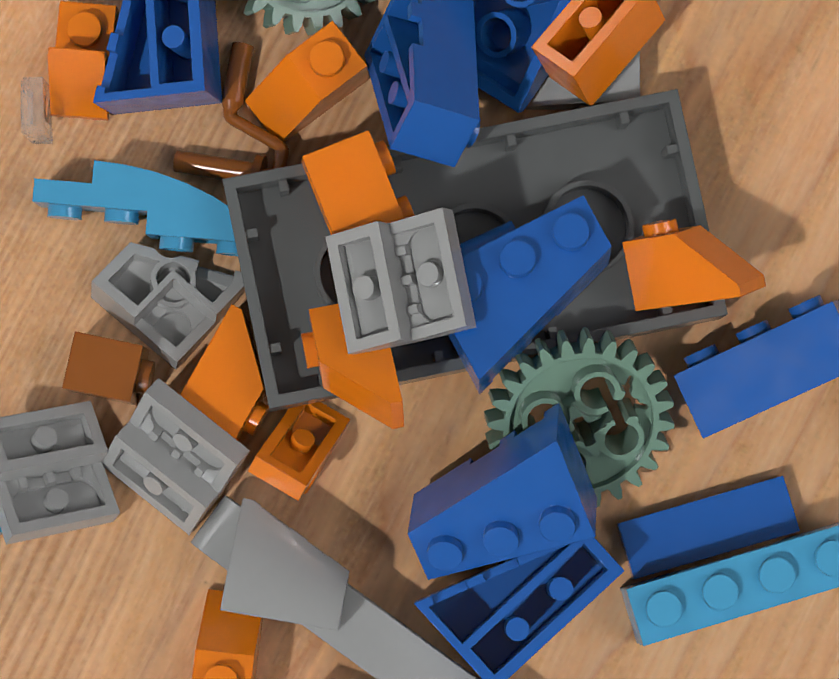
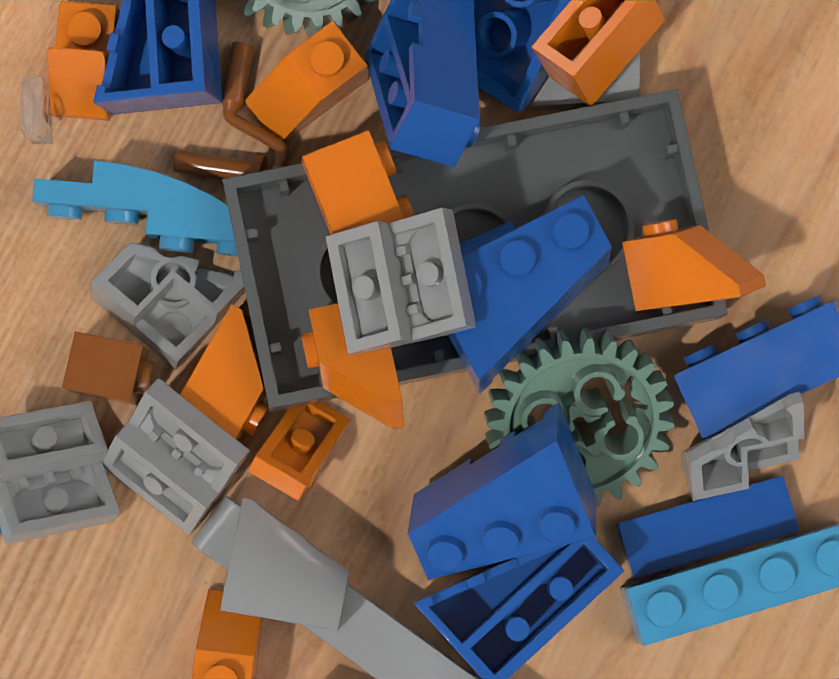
(760, 441): none -> light grey slope

